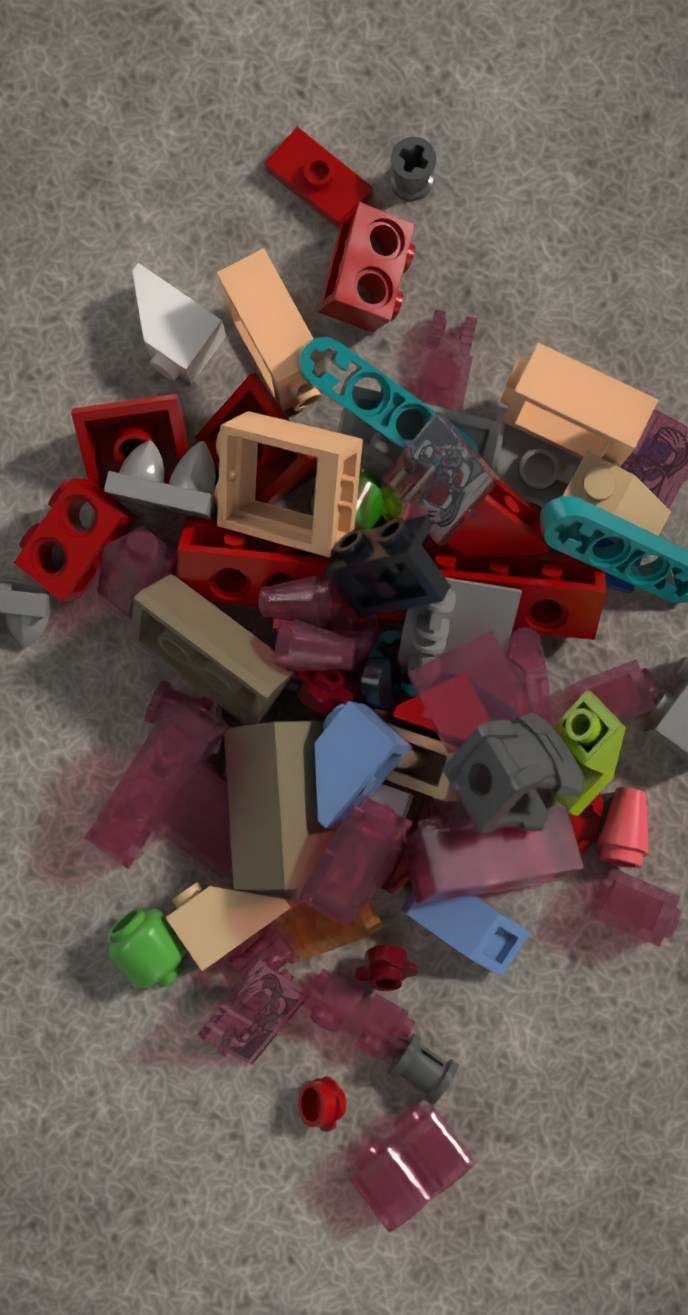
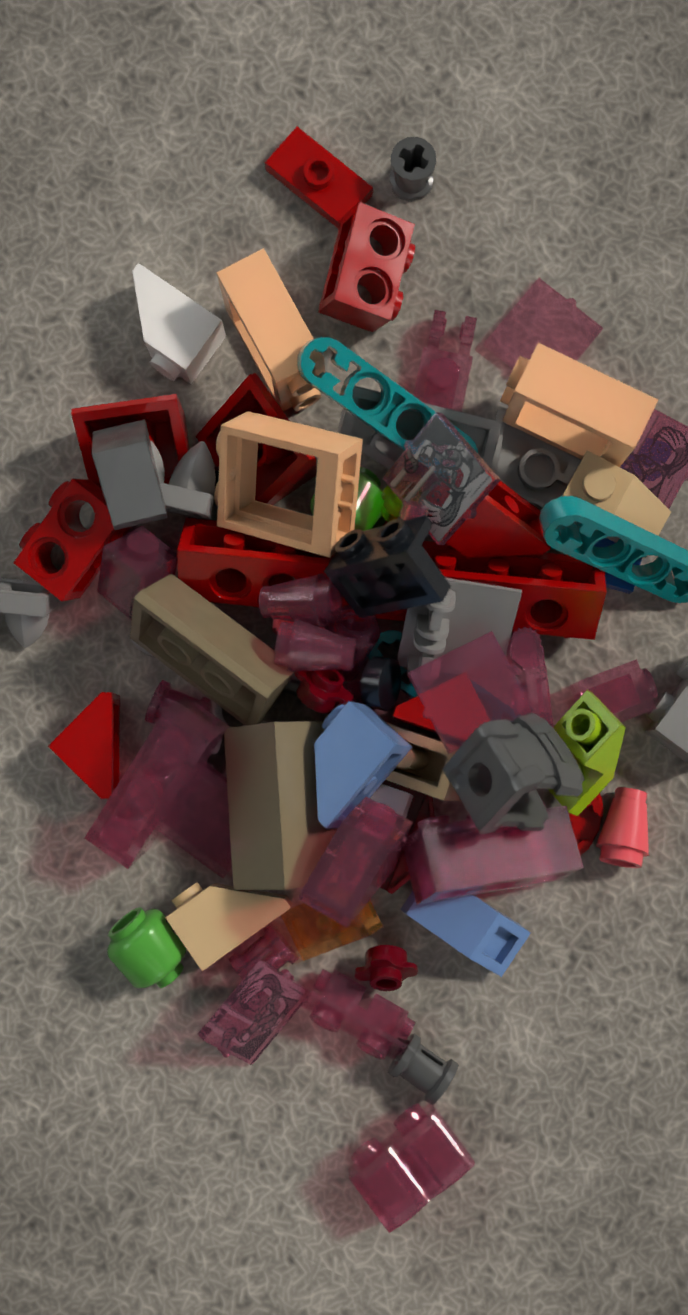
(93, 744): none -> red slope
(128, 474): none -> dark grey slope
(322, 1103): red plate -> none
(545, 319): none -> clear pink piece
(637, 907): clear pink brick -> none

